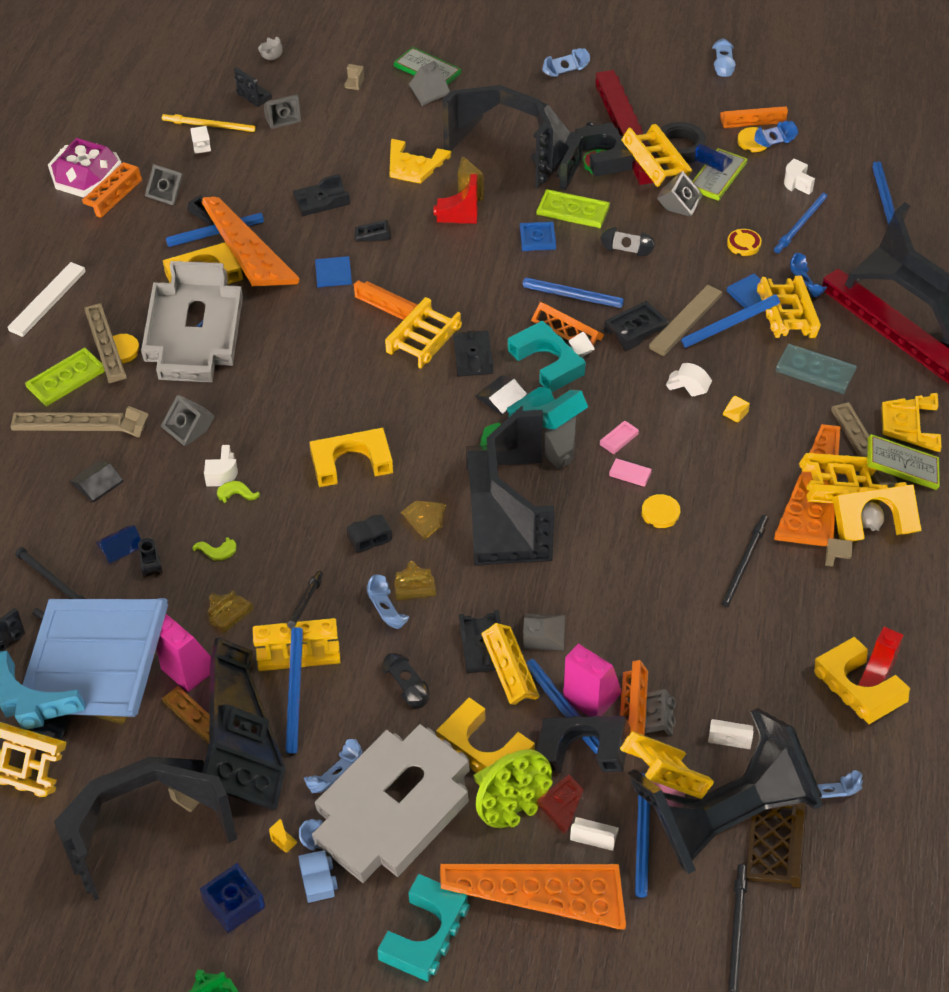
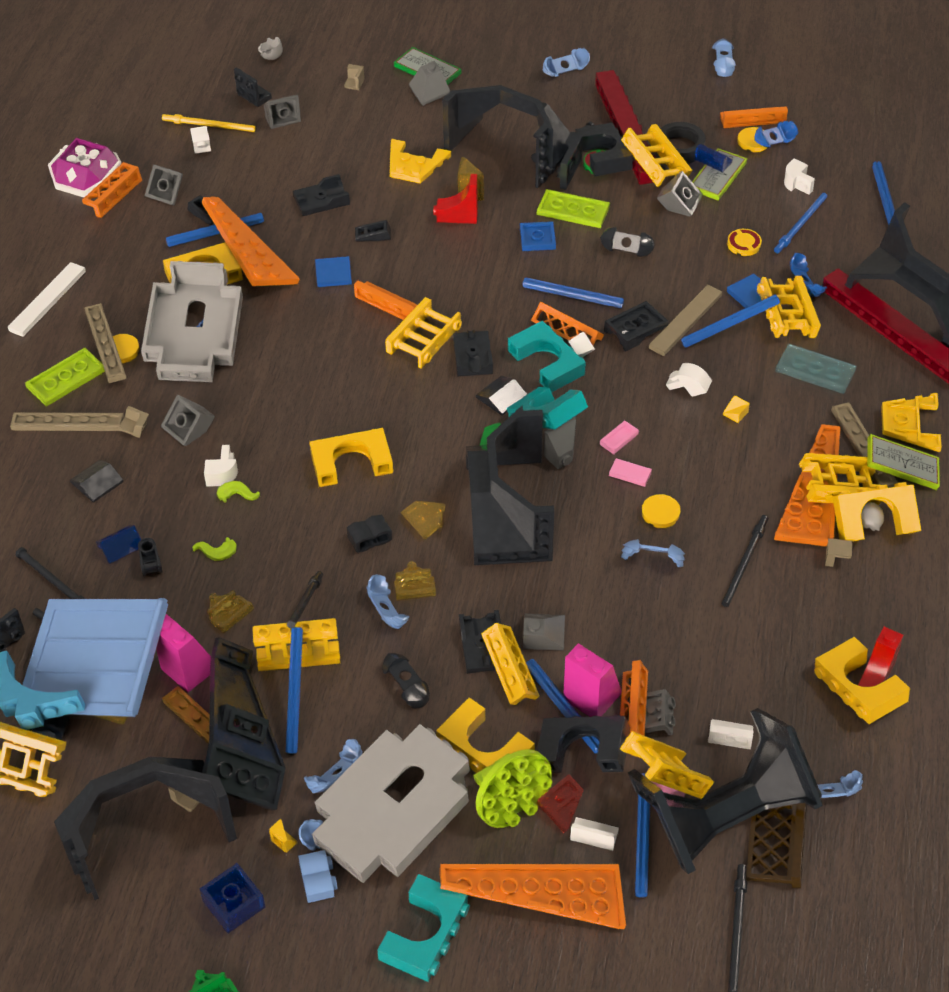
(634, 547): none -> medium blue piece

